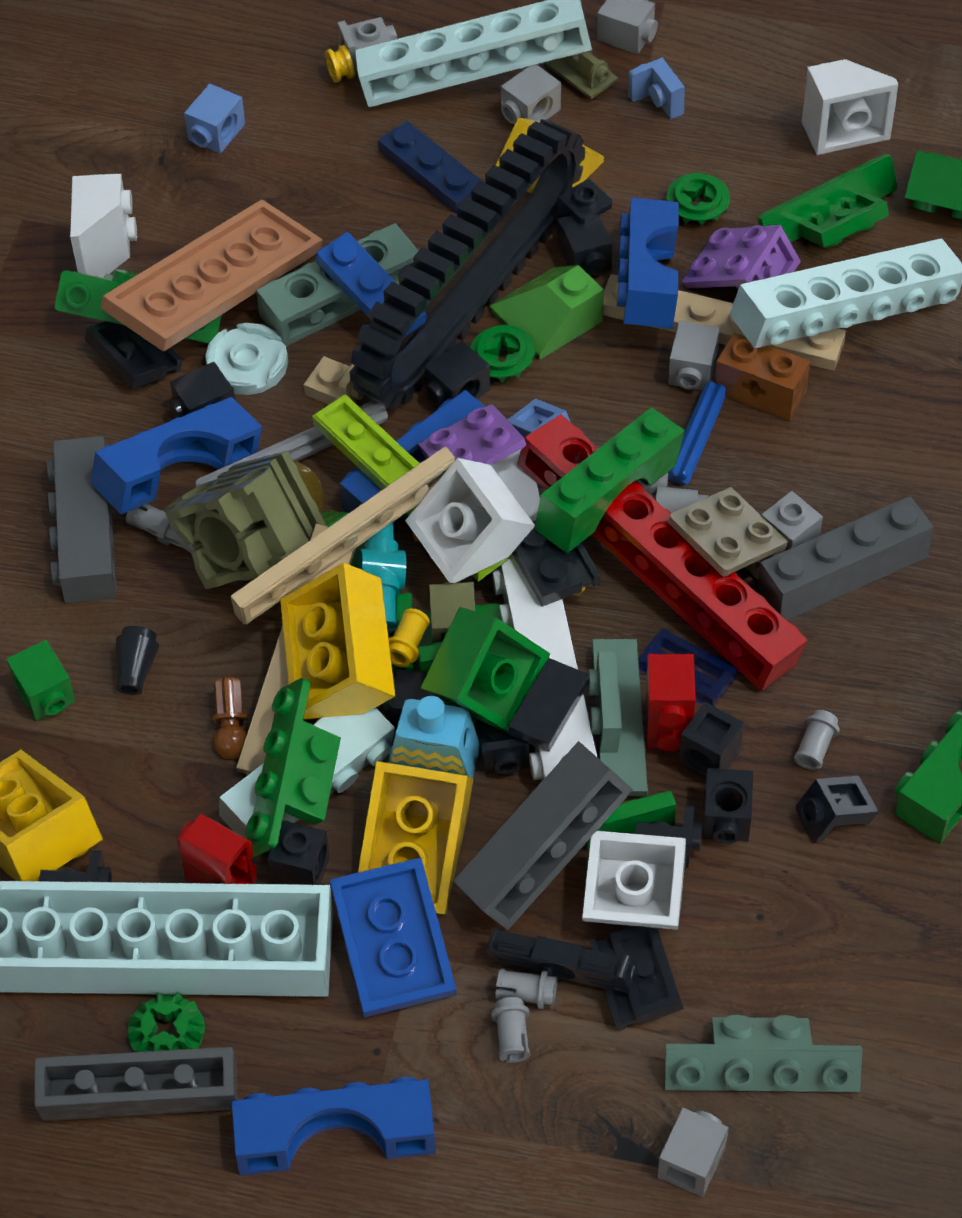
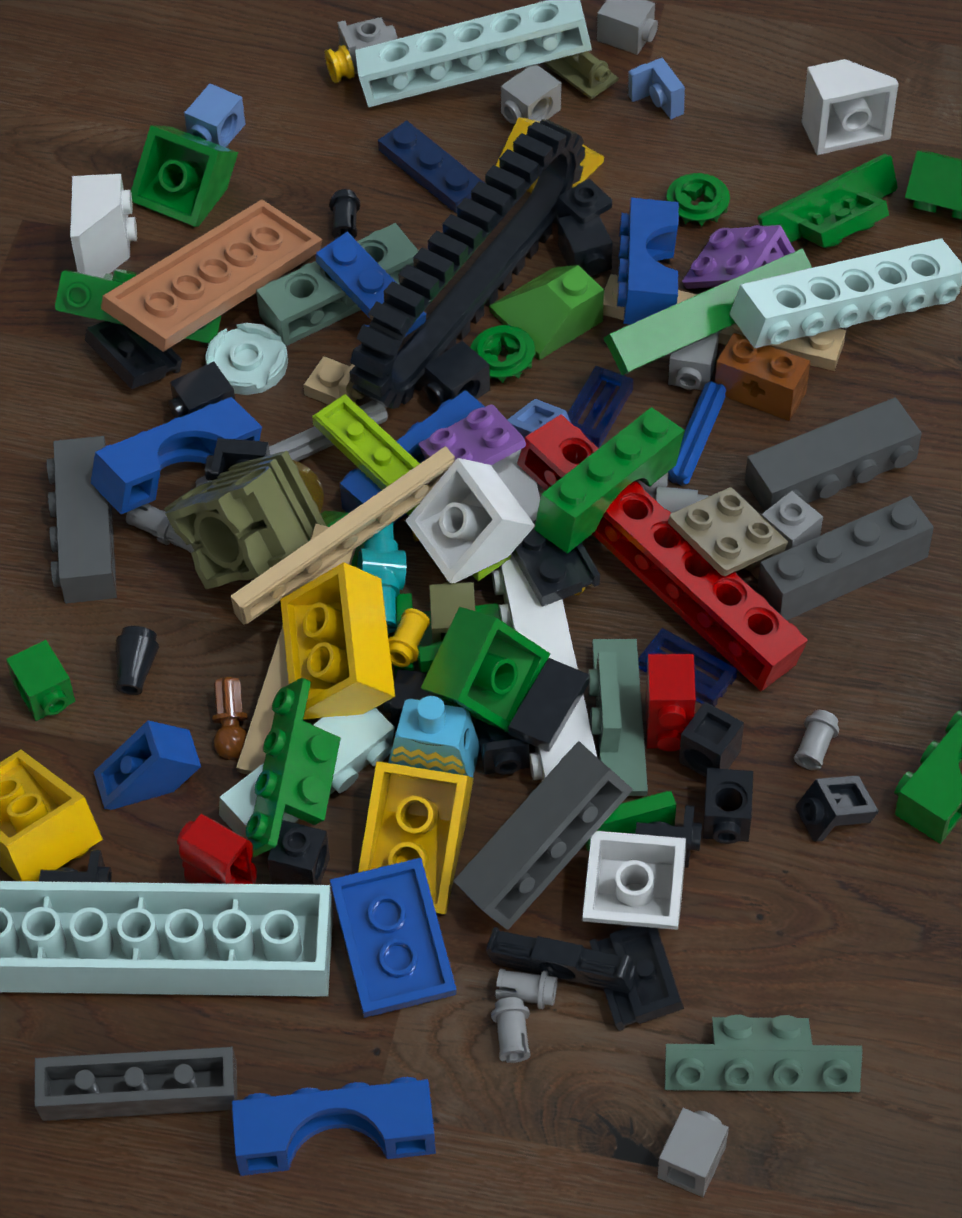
(147, 765): none -> blue slope
(181, 174): none -> green slope
(187, 1024): green gear -> none
(231, 452): none -> black bracket
(344, 207): none -> black pin
(613, 379): none -> clear blue tile
(690, 319): none -> tile
(835, 455): none -> dark grey brick

